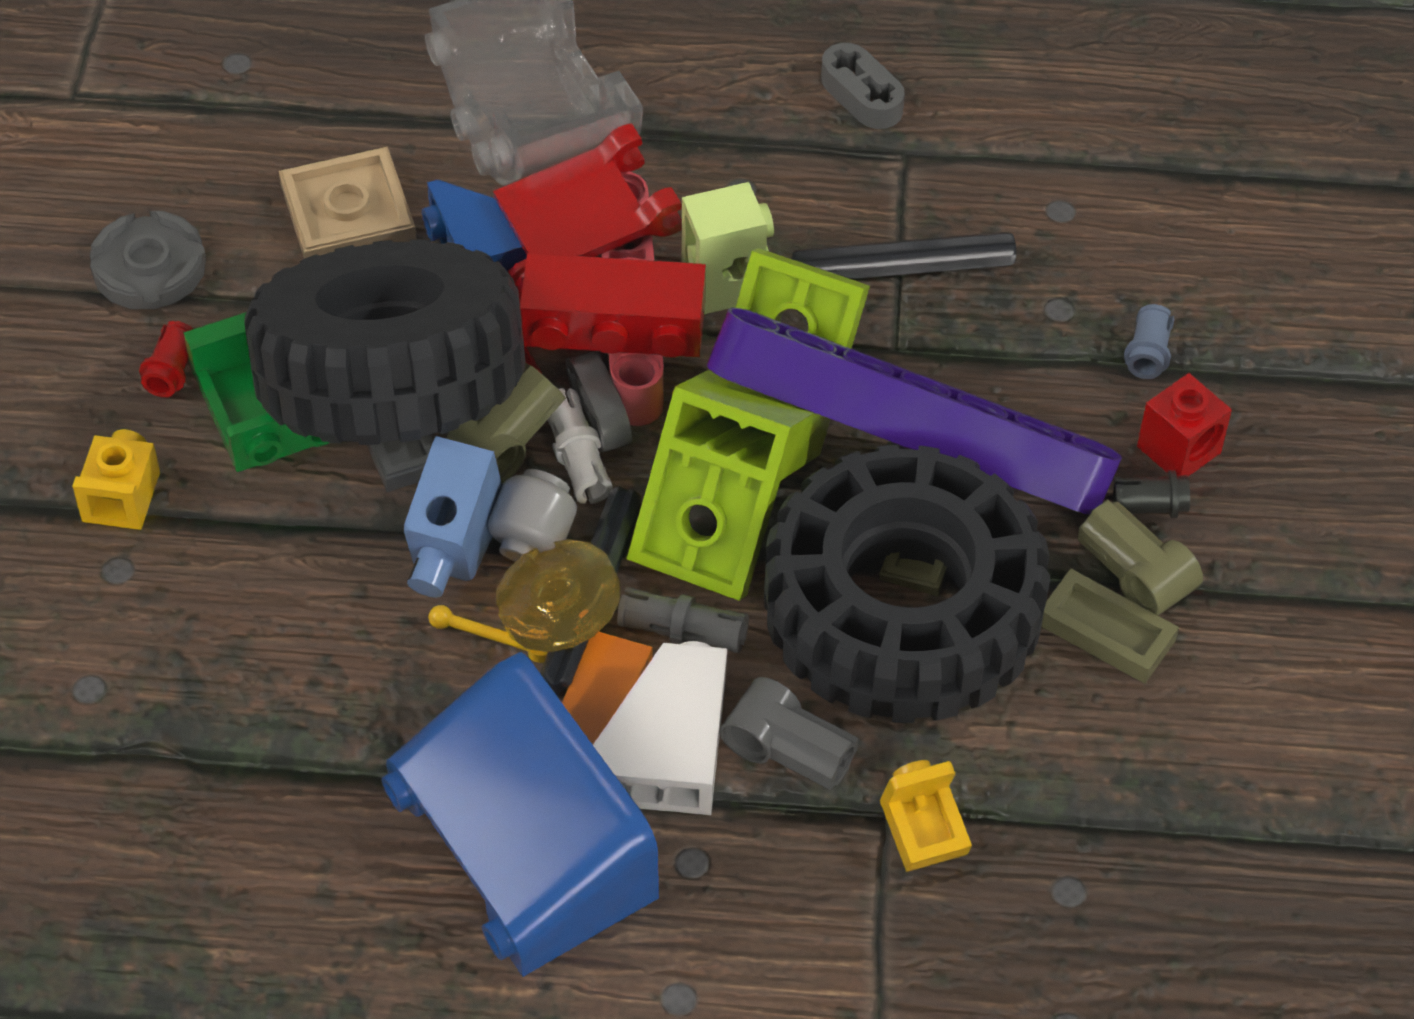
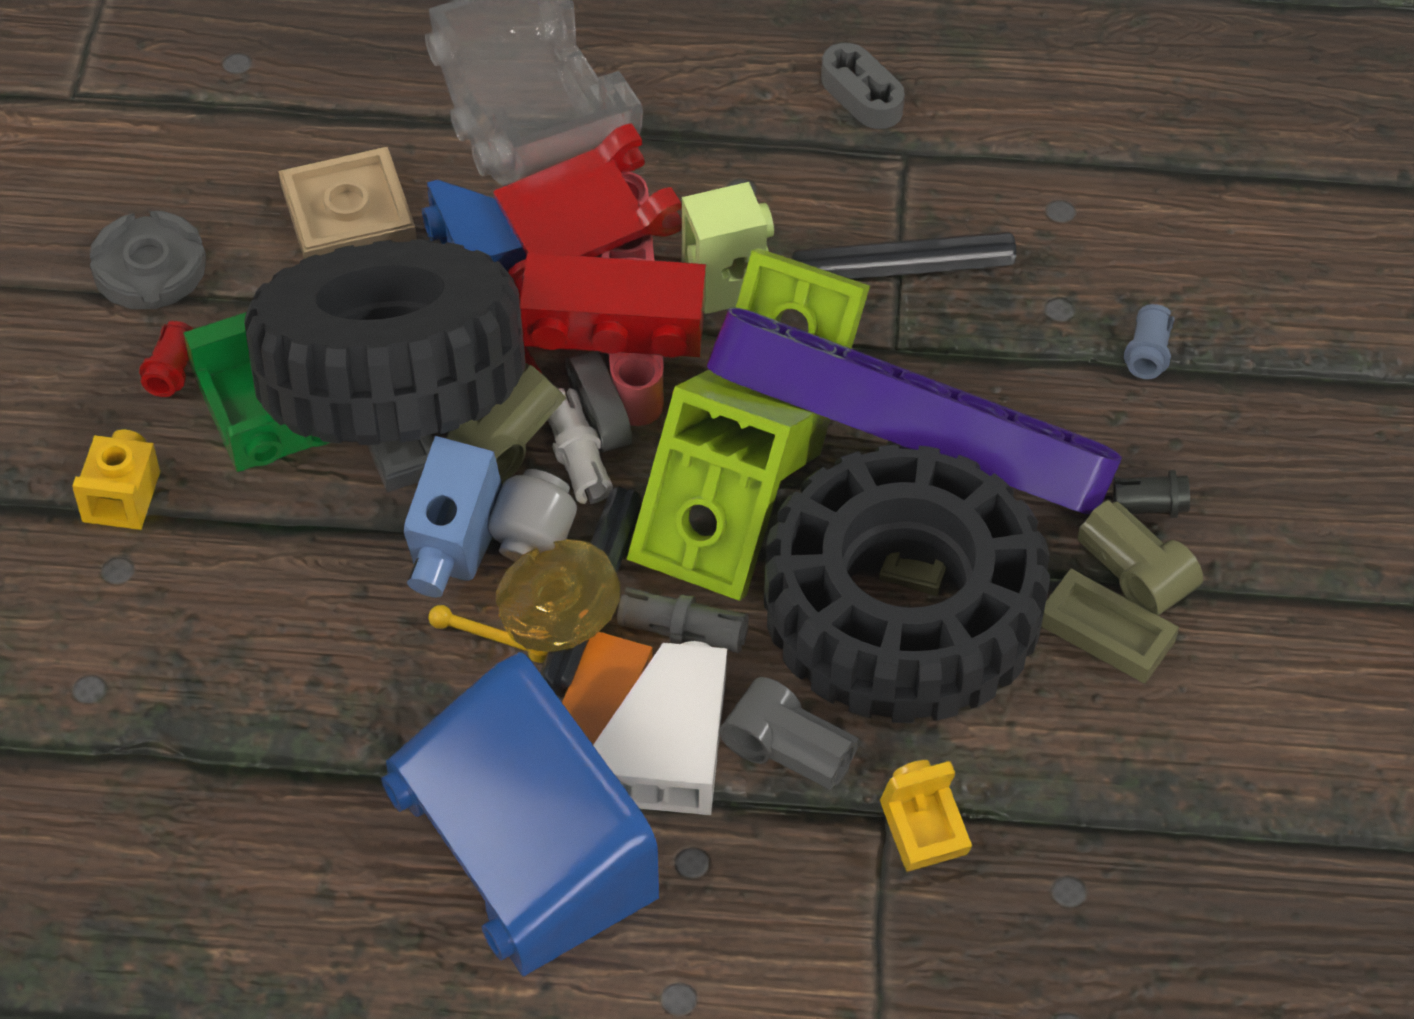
(1184, 426): red brick -> none

